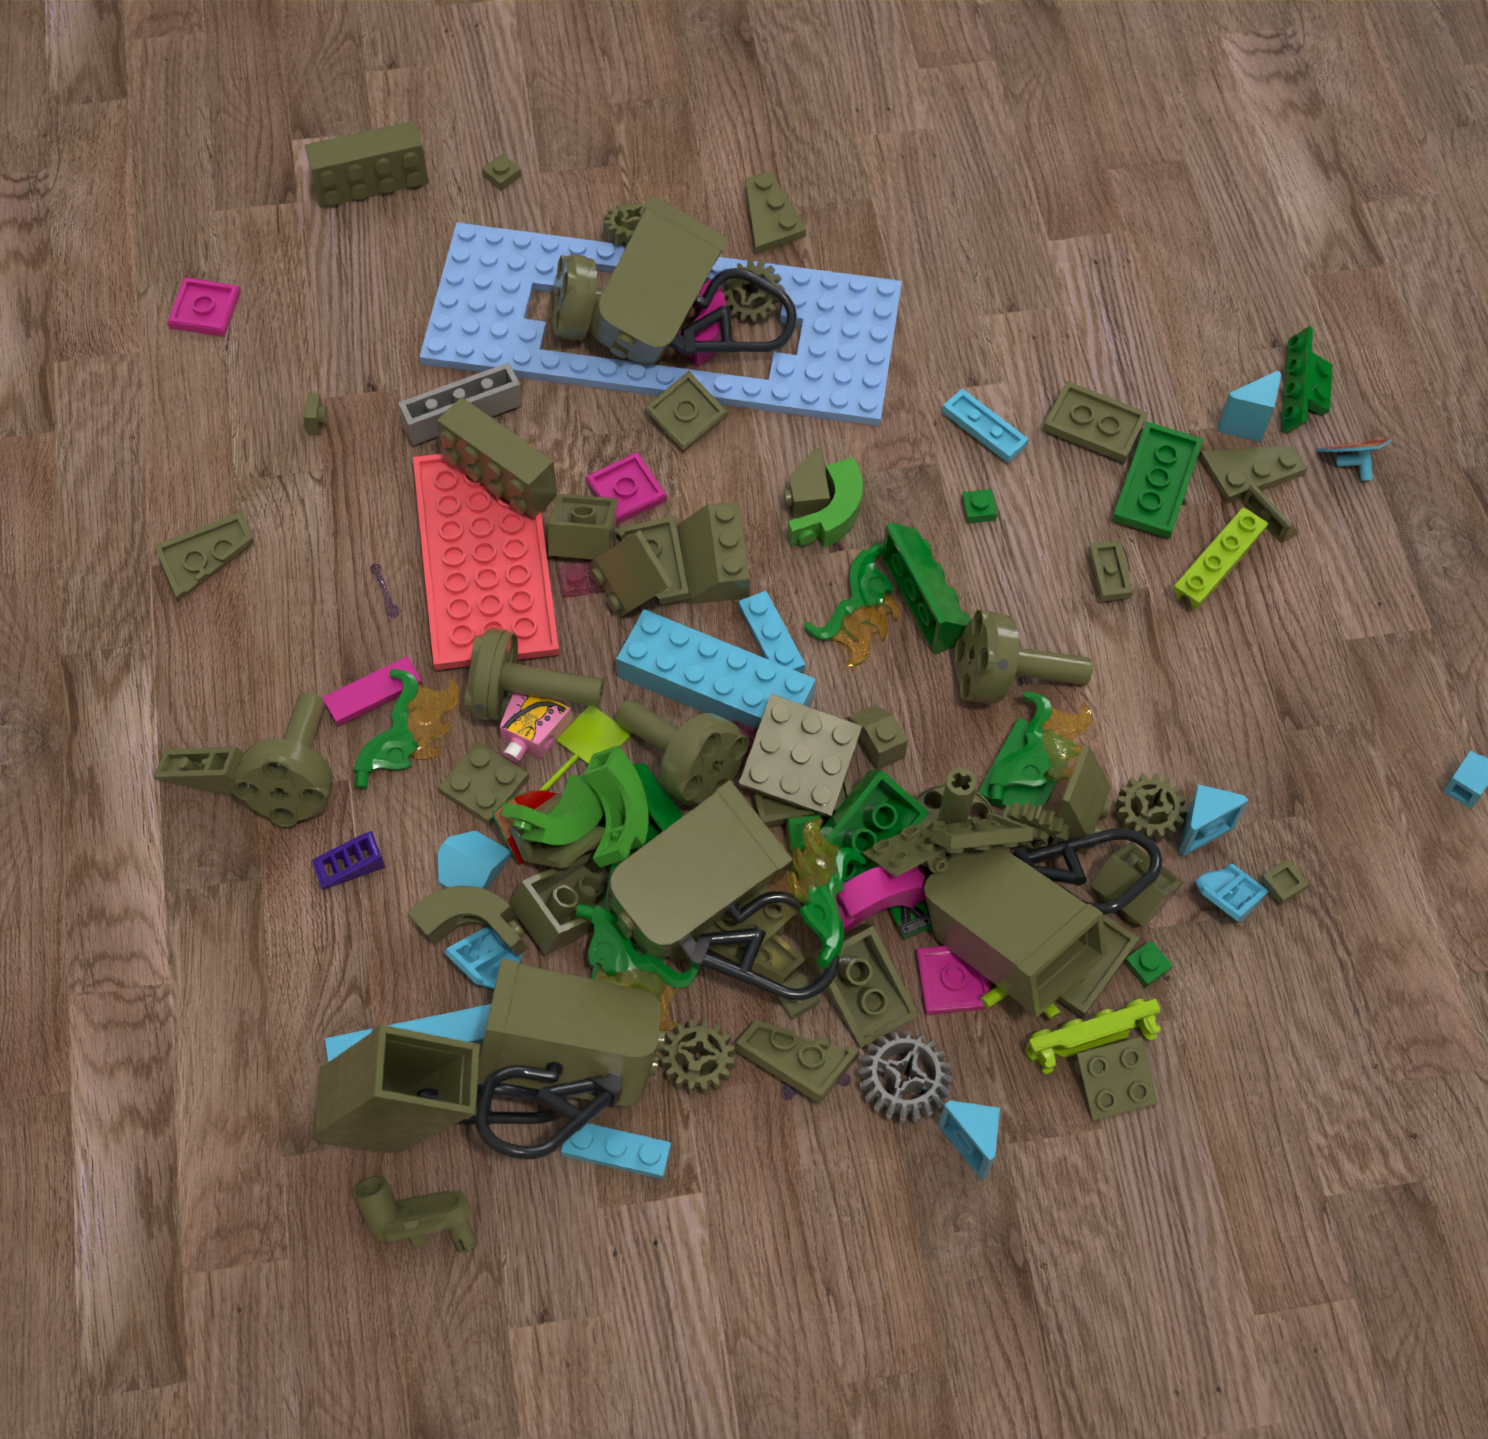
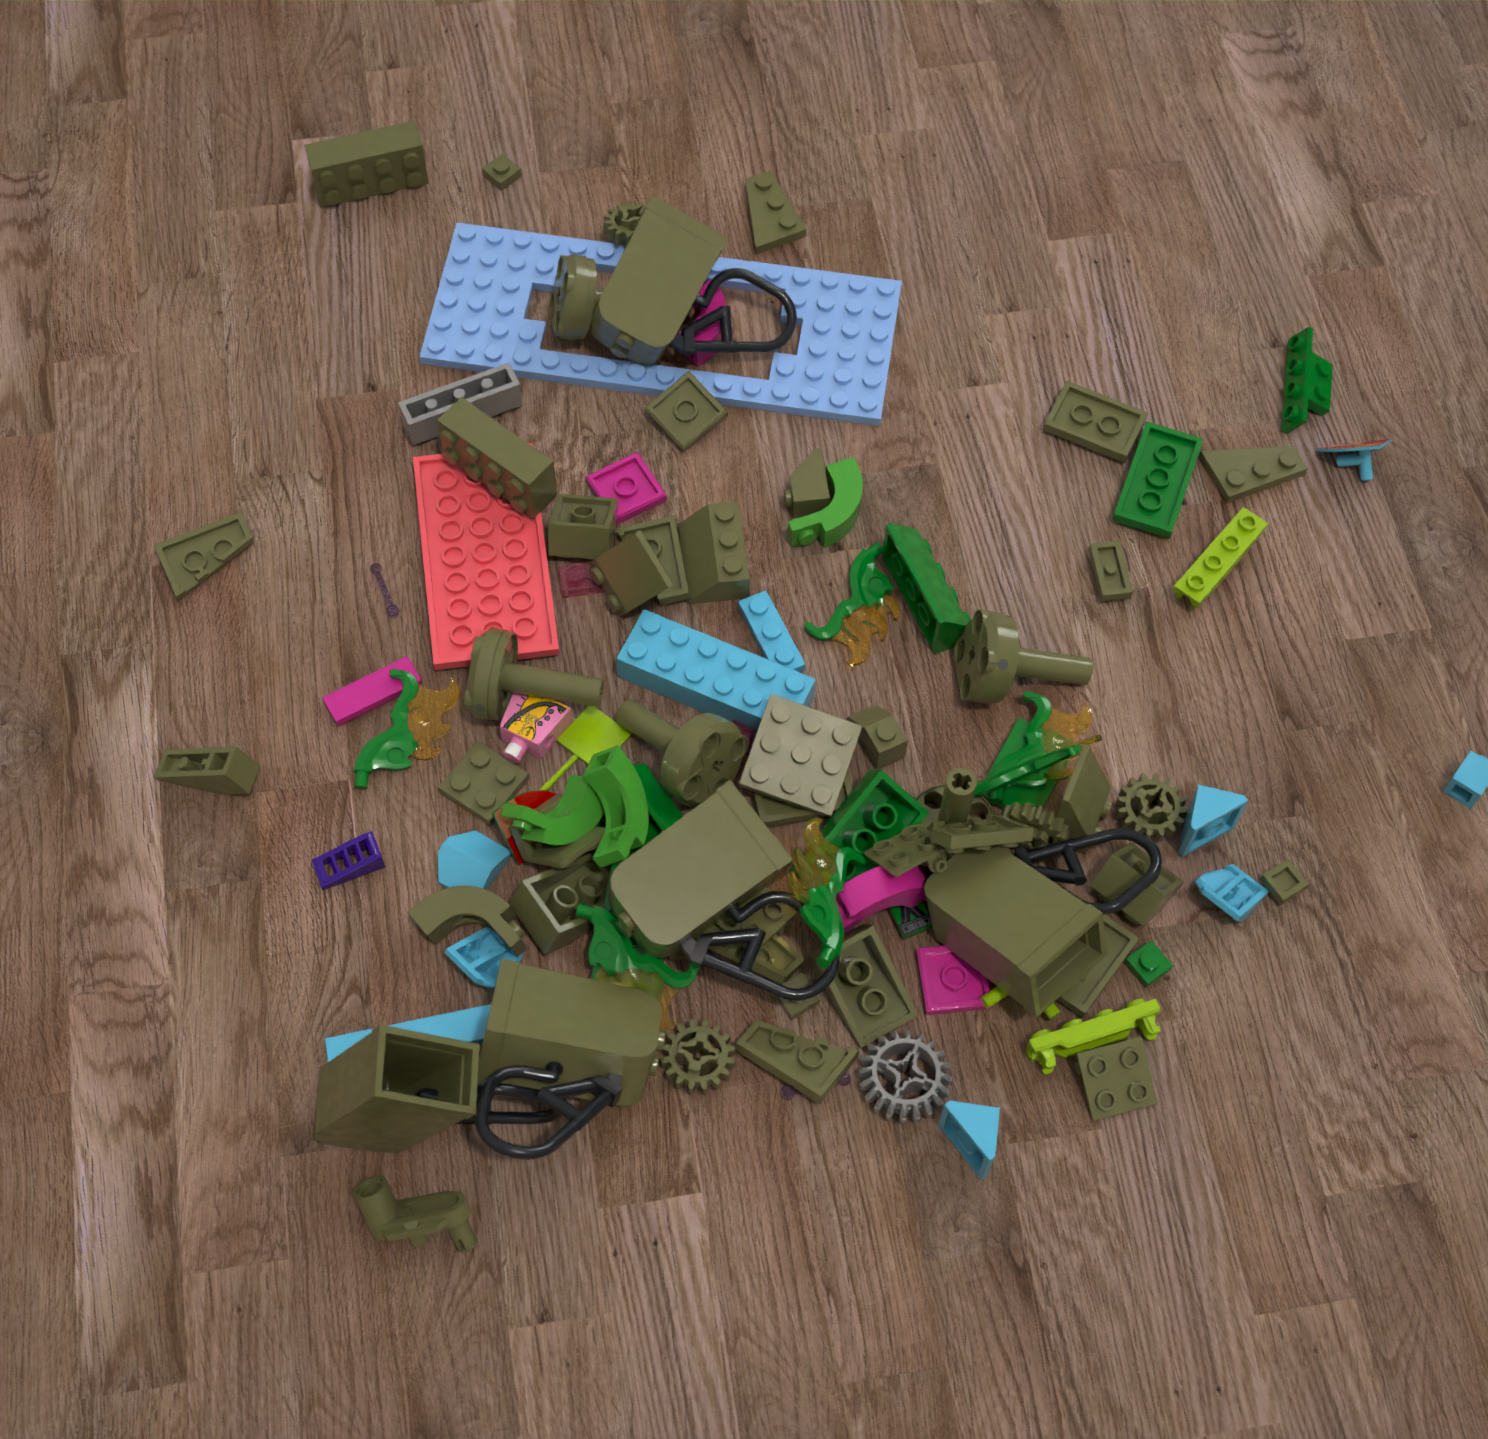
(204, 307): dark pink tile -> none
(286, 775): olive piece -> none
(315, 414): olive plate -> none
(619, 1150): medium azure plate -> none
(748, 302): olive gear -> none
(795, 830): green plate -> none
(979, 506): green plate -> none
(985, 425): medium azure plate -> none
(1034, 765): none -> green piece
(1250, 408): medium azure slope -> none
(1266, 510): olive slope -> none

